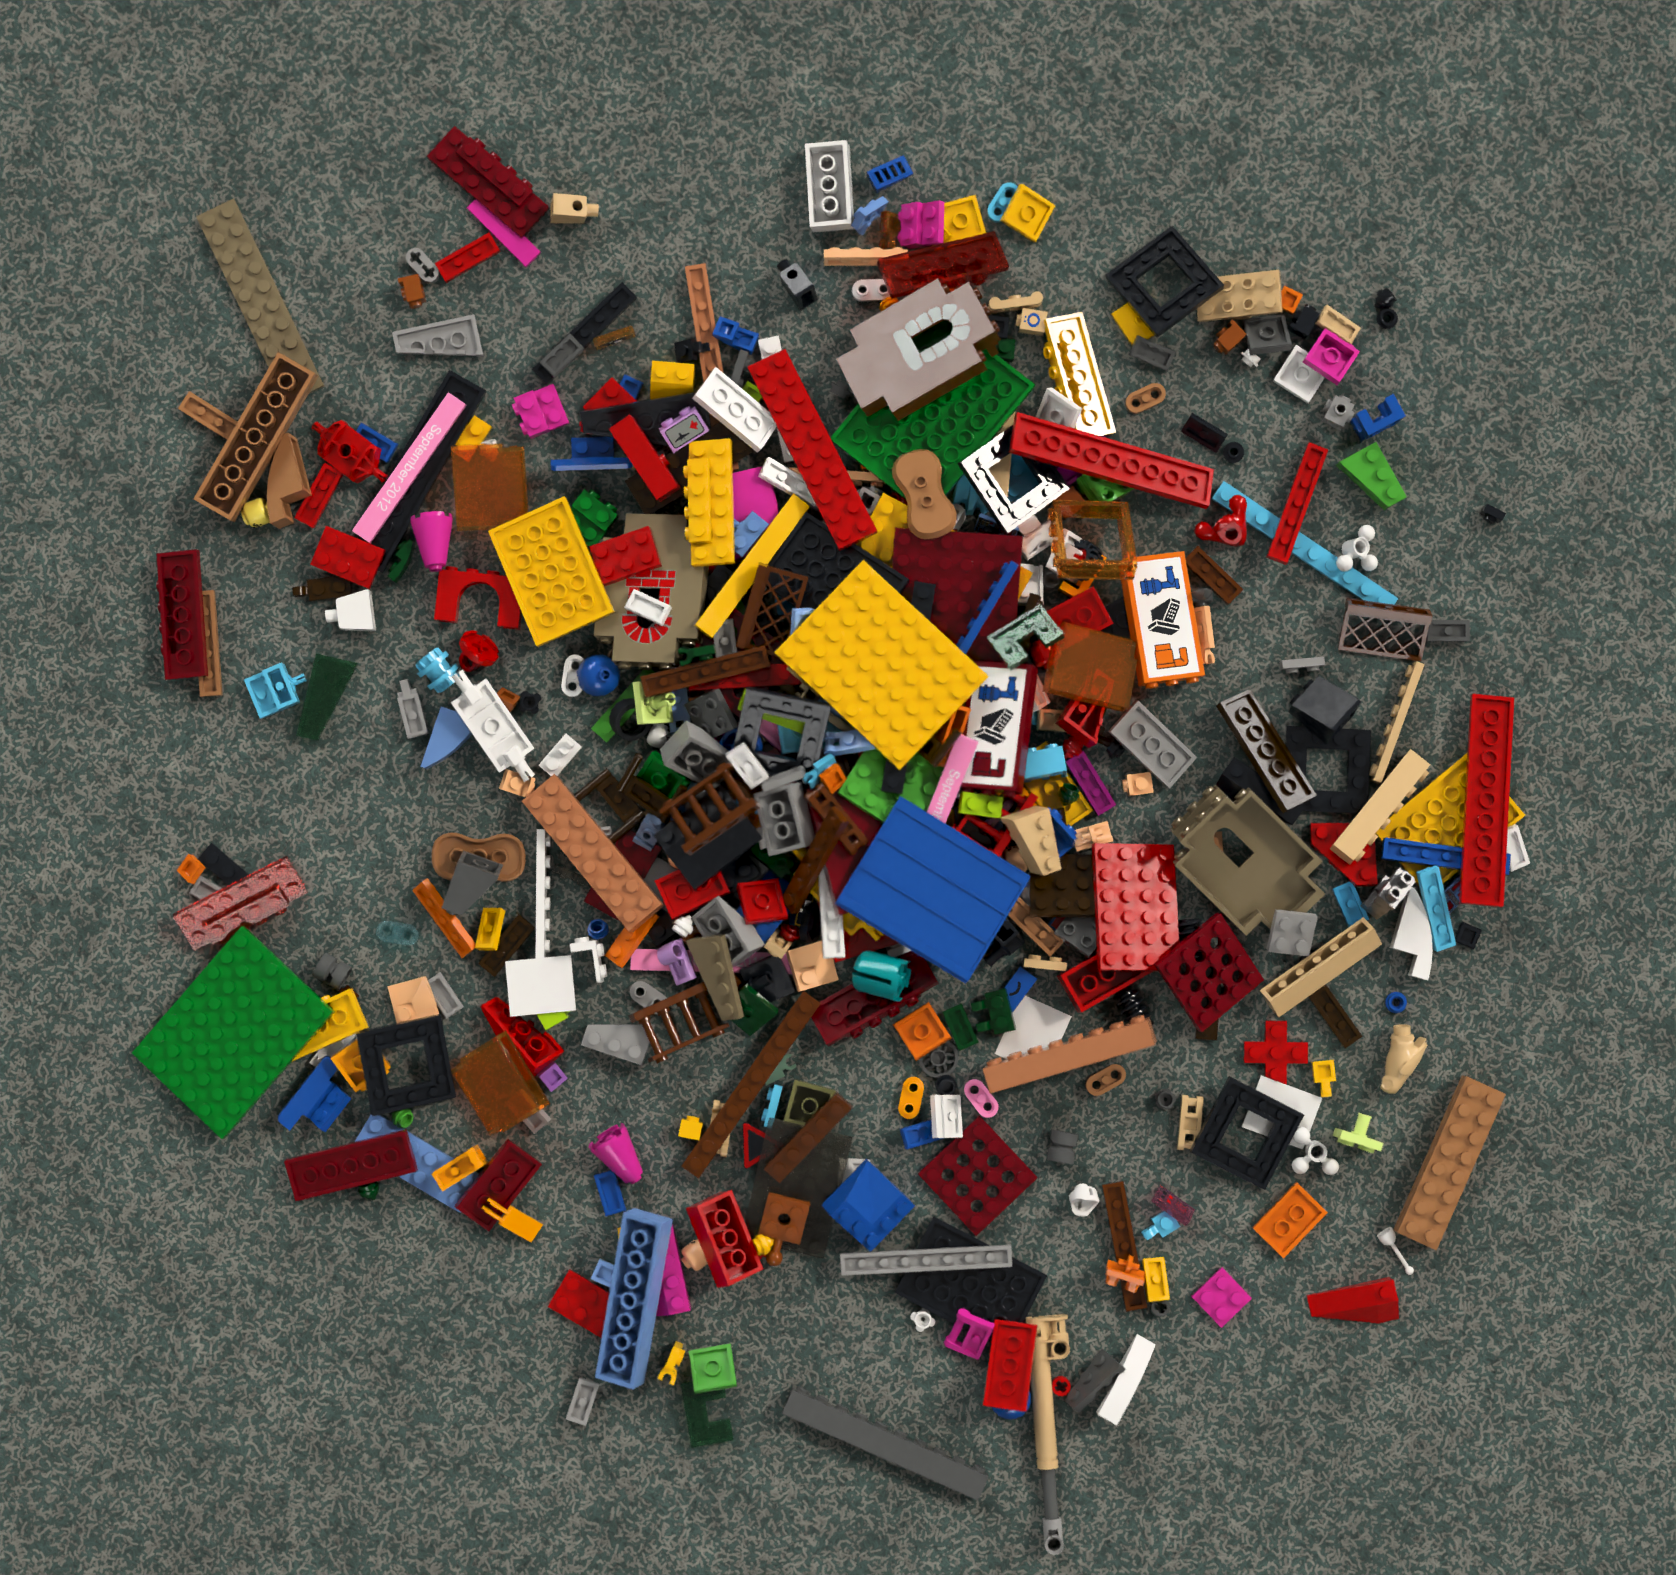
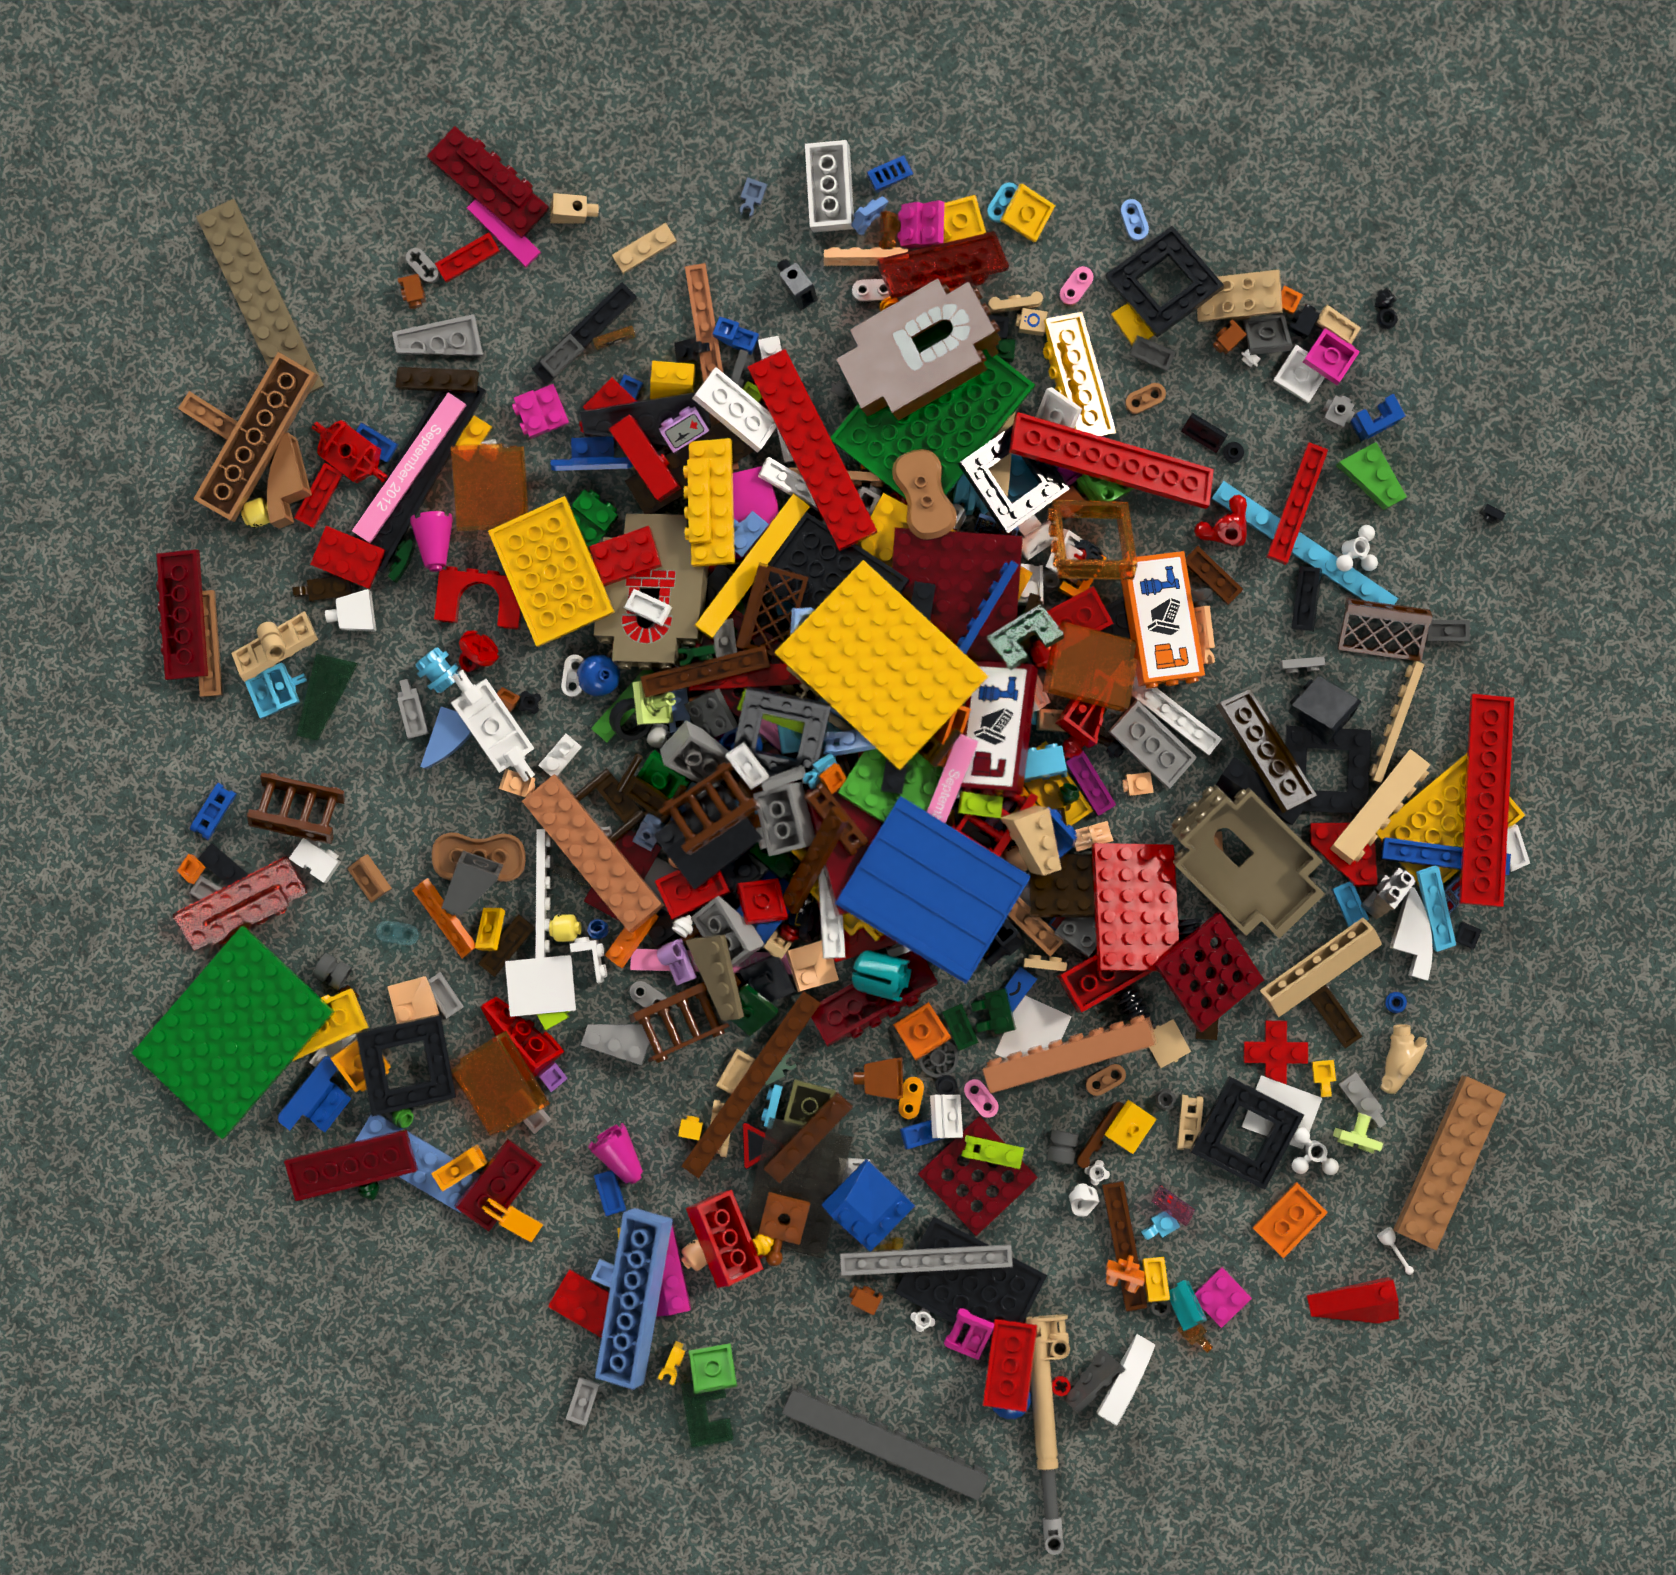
(212, 811): none -> blue plate
(274, 645): none -> tan plate
(301, 827): none -> reddish brown fence
(320, 861): none -> white brick
(369, 878): none -> medium nougat slope
(437, 379): none -> dark brown plate
(564, 928): none -> light yellow head
(644, 248): none -> tan plate
(735, 1071): none -> tan plate
(752, 194): none -> sand blue plate
(865, 1298): none -> dark orange brick
(882, 1078): none -> dark orange torso
(897, 1243): none -> clear yellow hand
(993, 1152): none -> lime plate
(1076, 285): none -> bright pink plate
(1095, 1141): none -> reddish brown plate
(1098, 1166): none -> white plate
(1130, 1126): none -> yellow plate
(1135, 220): none -> light blue plate
(1169, 1044): none -> tan piece
(1176, 717): none -> white plate
(1186, 1305): none -> teal panel
(1196, 1334): none -> clear orange plate
(1291, 932): light grey plate -> none
(1306, 598): none -> black plate
(1362, 1098): none -> light grey hinge

